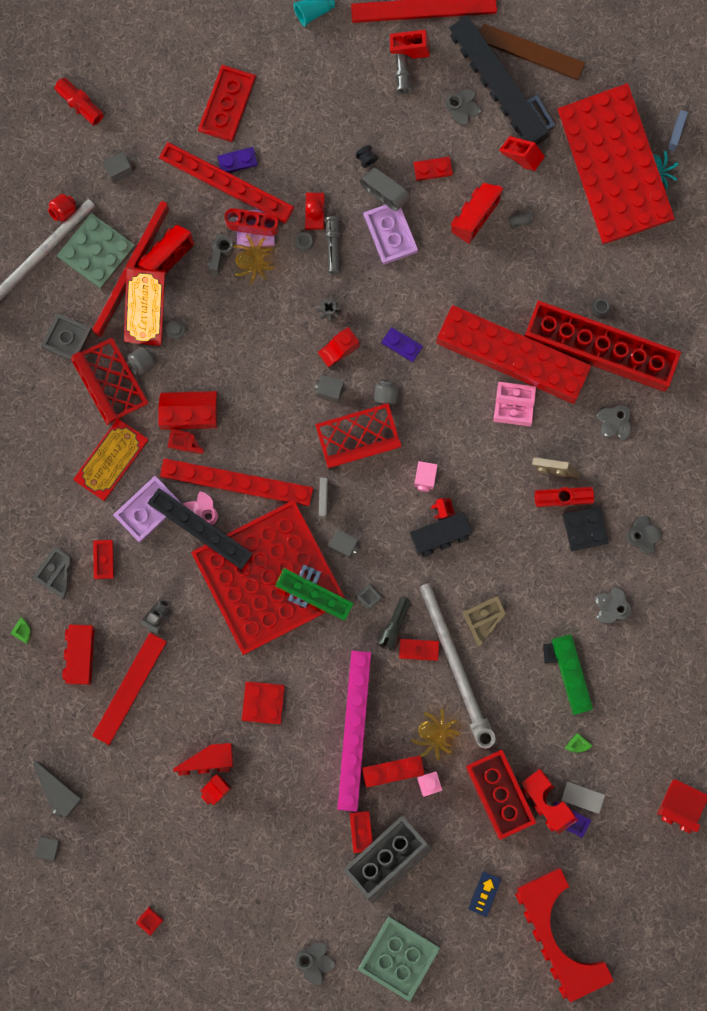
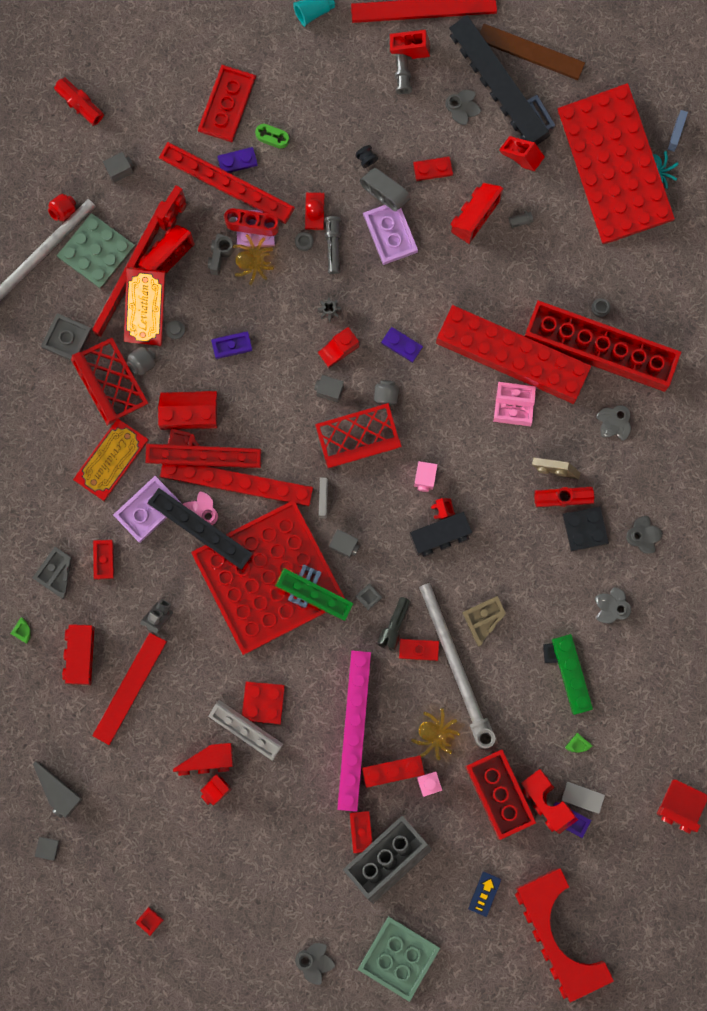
(173, 205): none -> red plate
(203, 456): none -> red tile
(231, 345): none -> dark purple plate
(245, 730): none -> light grey tile
(274, 132): none -> bright green beam

